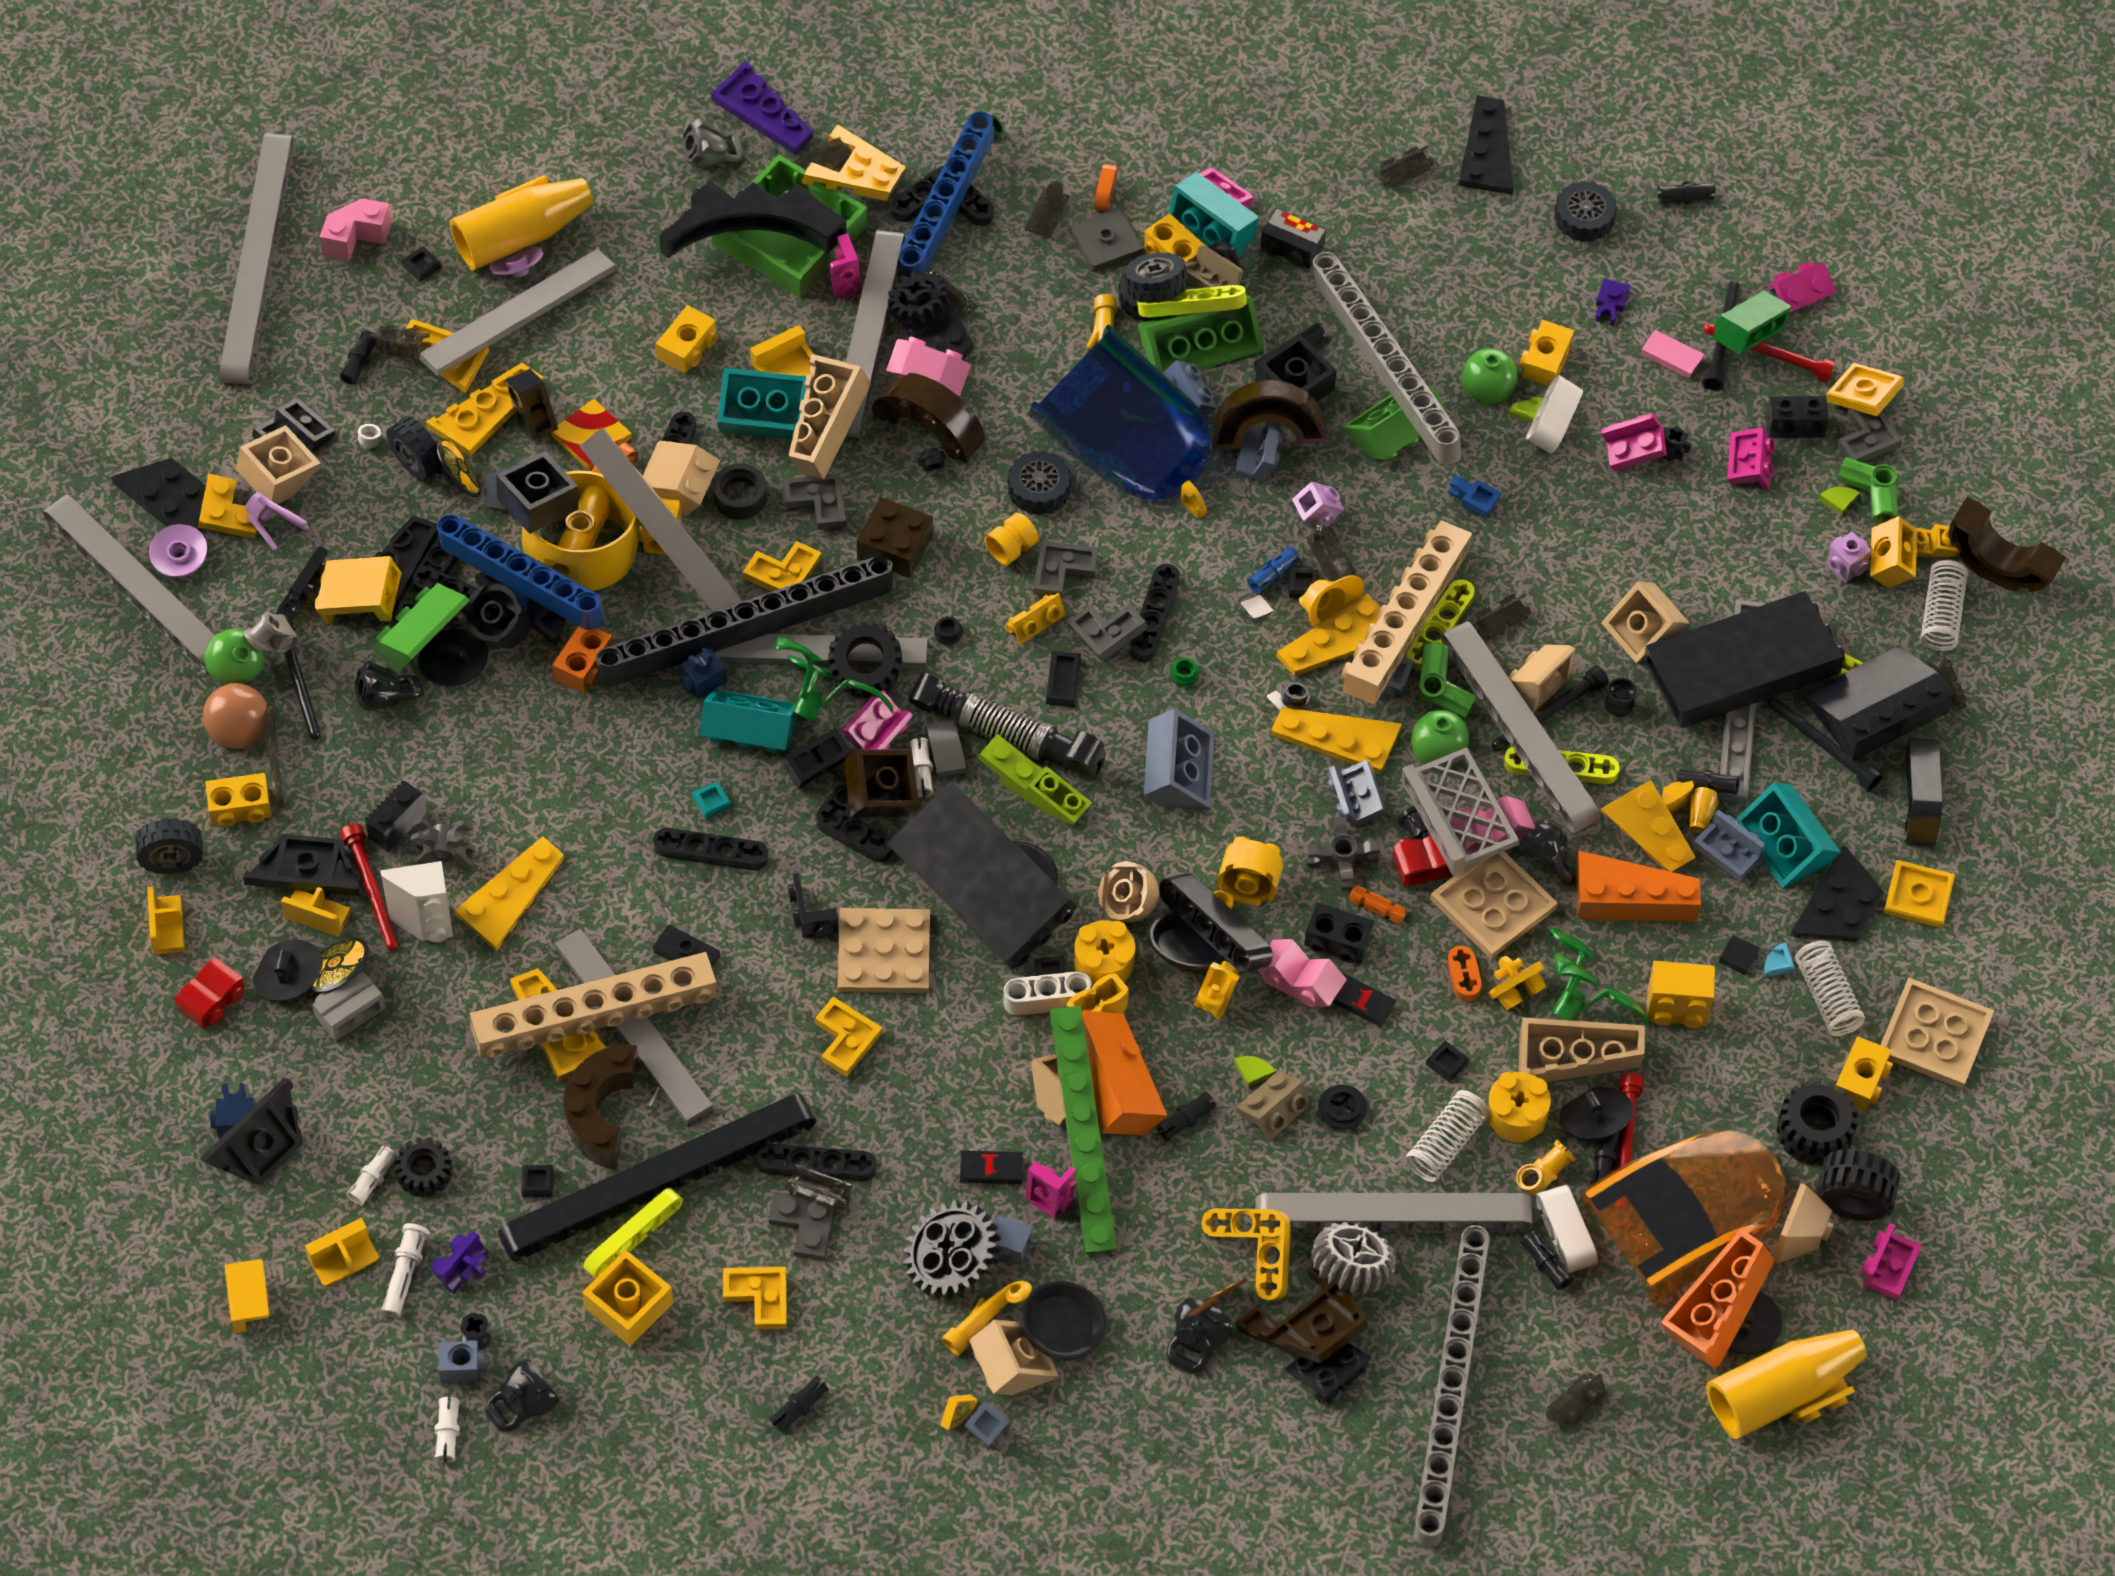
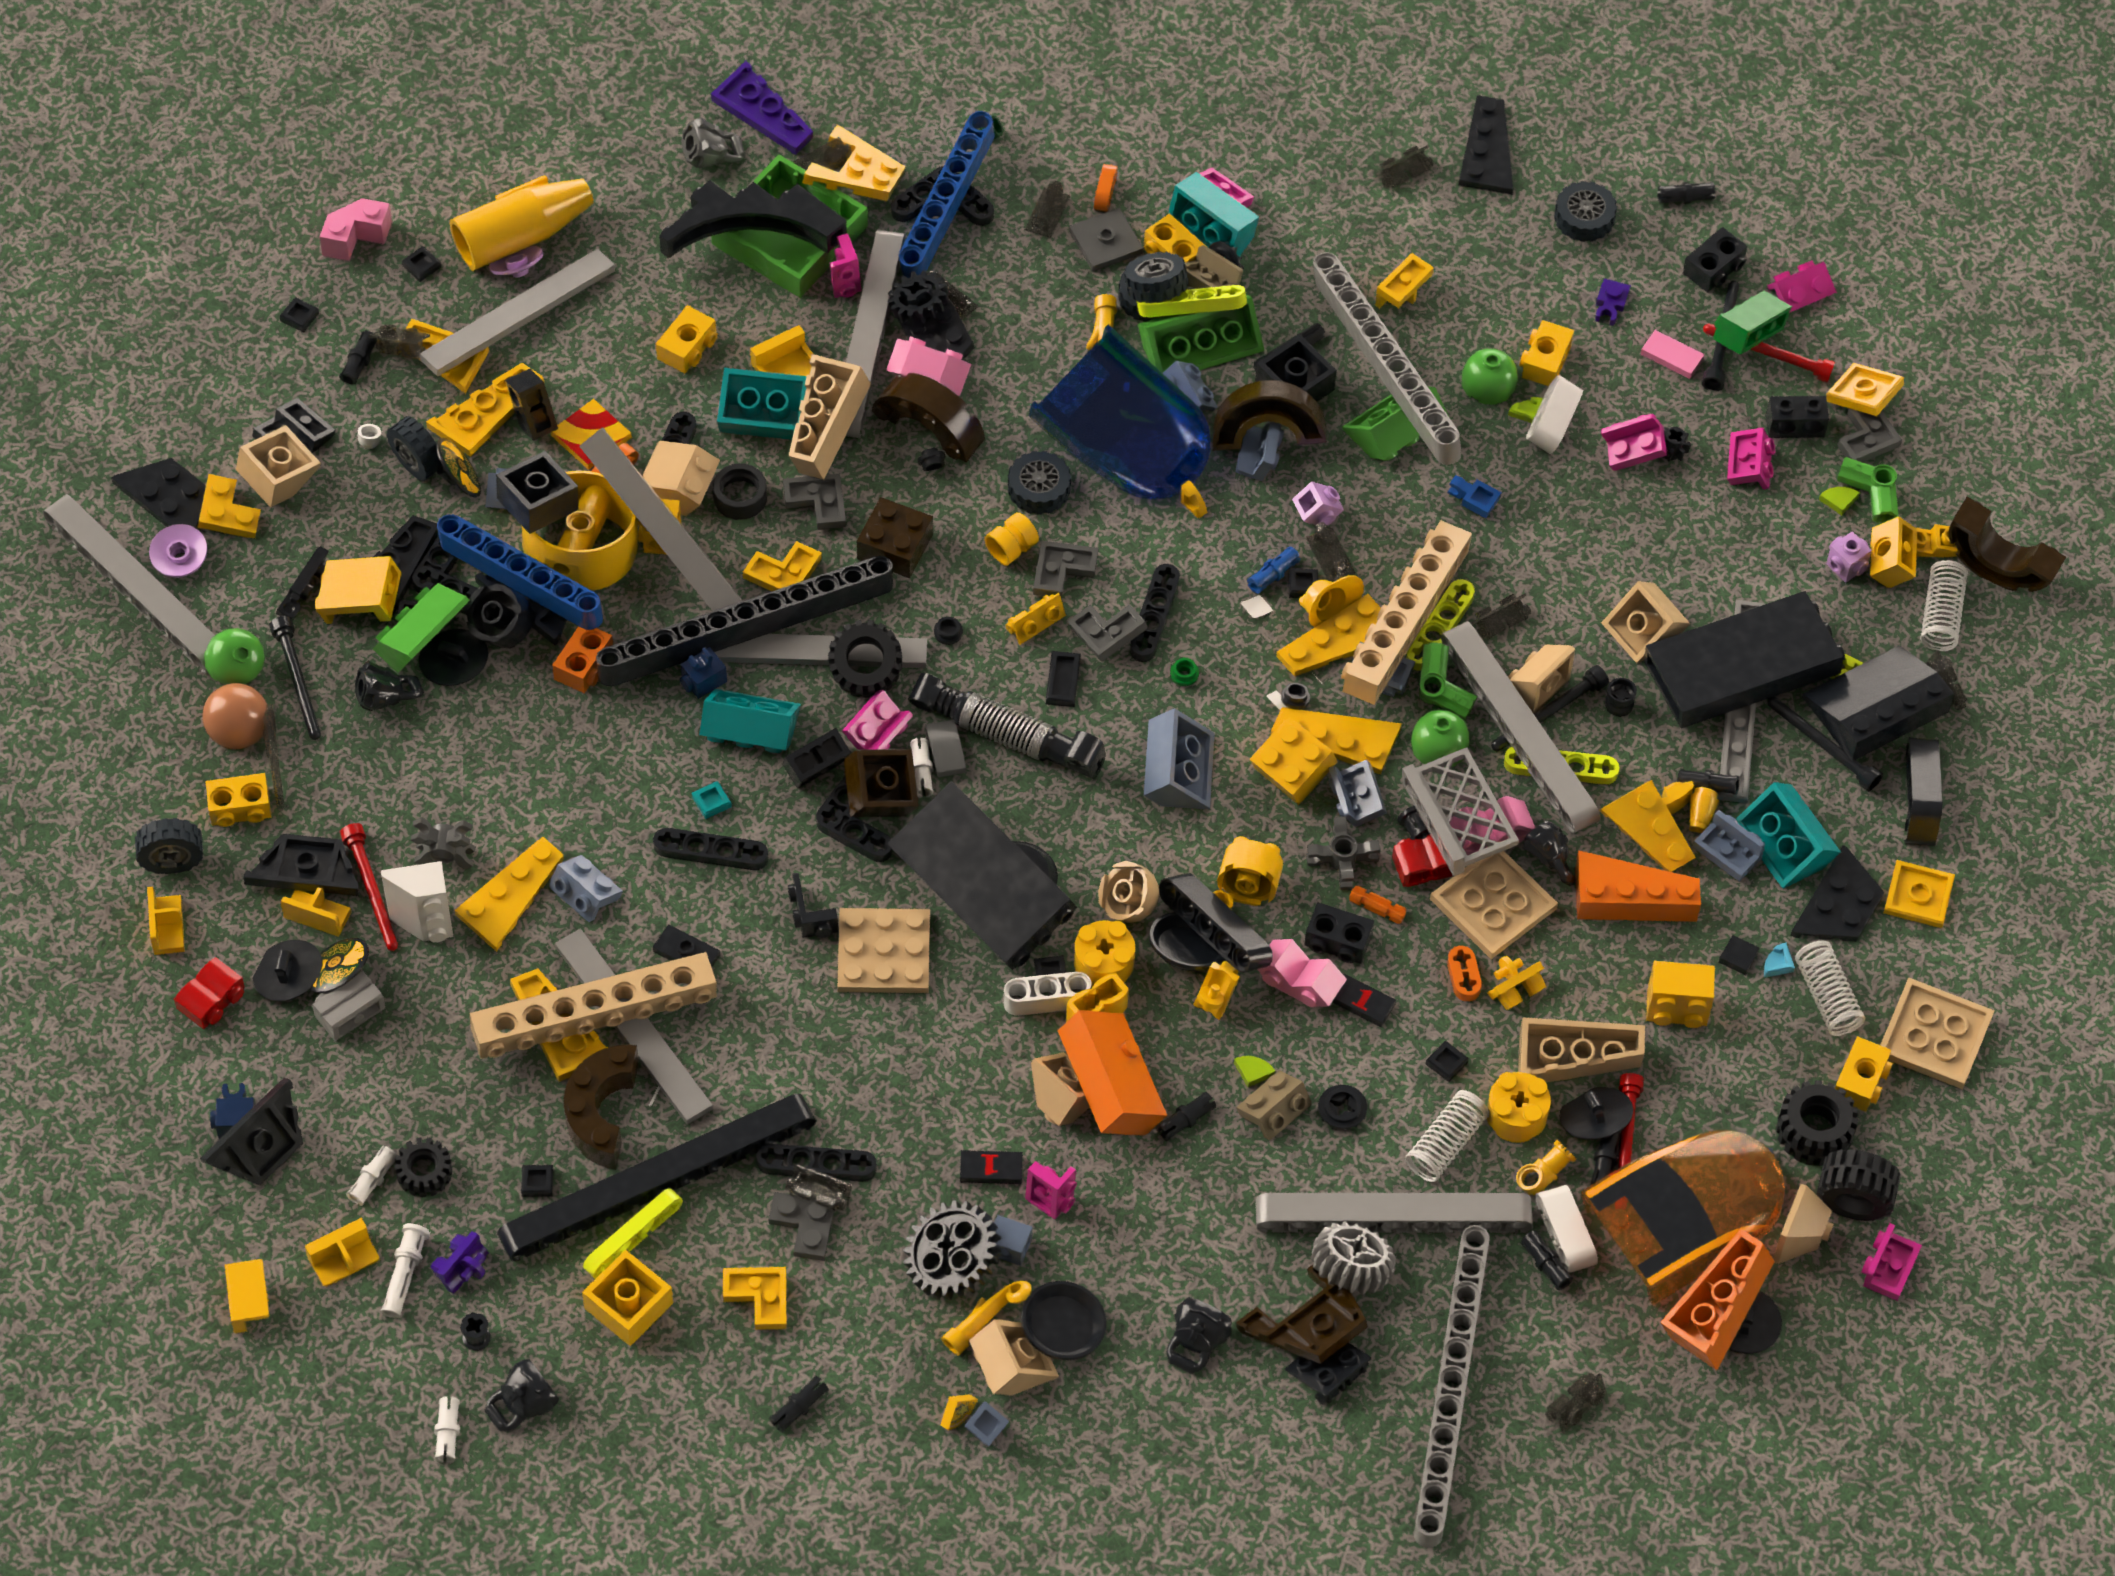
(255, 259): light grey beam -> none
(262, 508): lavender plant -> none
(272, 634): light grey piece -> none
(299, 314): none -> black tile
(395, 816): black brick -> none
(453, 1351): sand blue brick -> none
(583, 886): none -> sand blue bracket
(809, 697): green plant -> none
(853, 1035): yellow plate -> none
(1032, 783): lime slope -> none
(1083, 1129): bright green plate -> none
(1214, 1298): reddish brown piece -> none
(1267, 1239): yellow beam -> none
(1292, 238): brick -> none
(1293, 760): none -> yellow brick
(1404, 282): none -> yellow panel
(1572, 998): green plant -> none
(1715, 260): none -> black brick
(1787, 1380): yellow piece -> none

